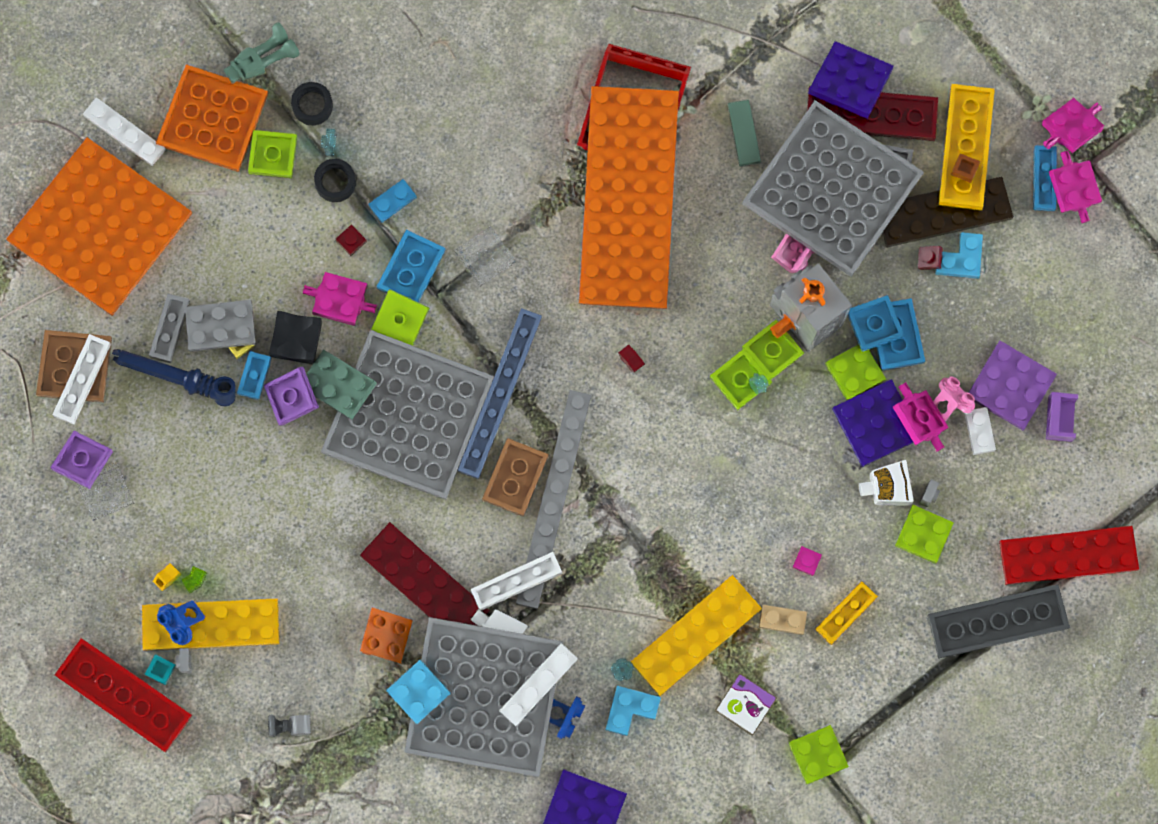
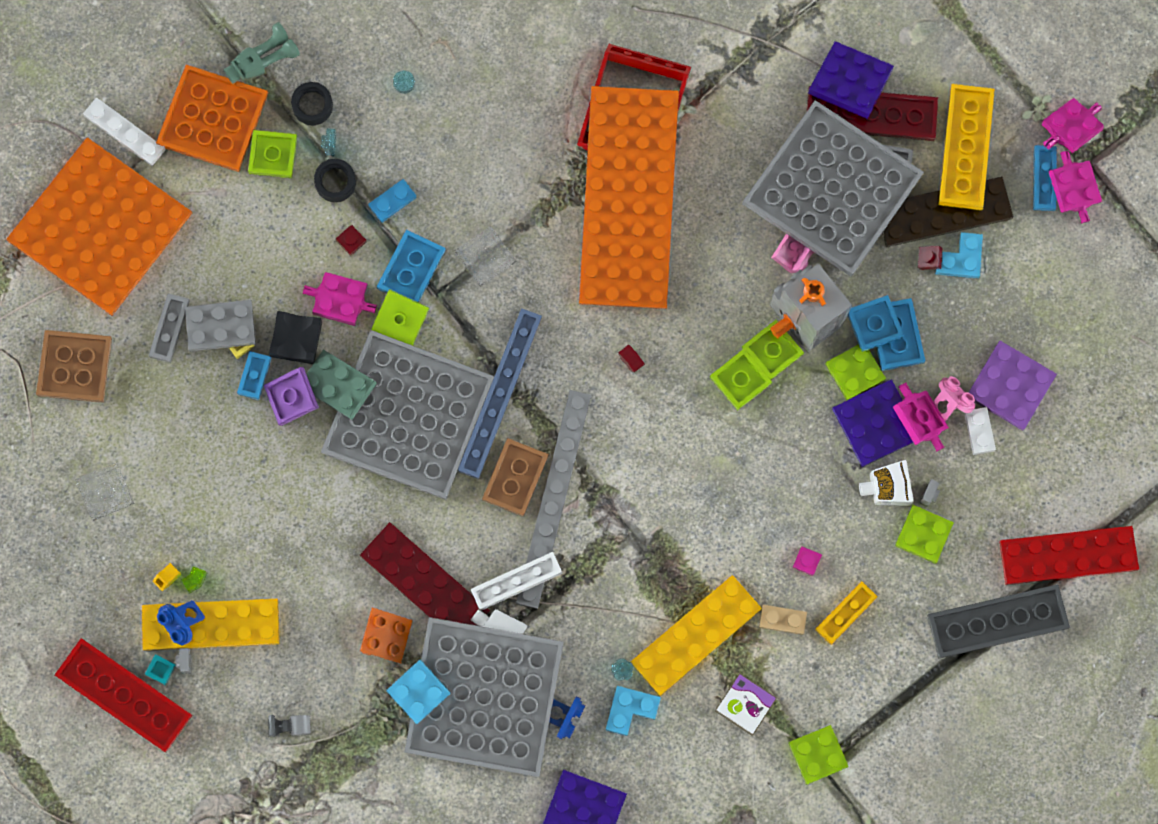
(81, 379): white plate -> none
(81, 459): medium lavender tile -> none
(193, 381): dark blue piece -> none
(403, 82): none -> clear light blue tile
(538, 684): white plate -> none
(744, 133): sand green tile -> none
(758, 383): clear light blue plate -> none
(965, 168): dark orange plate -> none
(1061, 417): medium lavender panel -> none

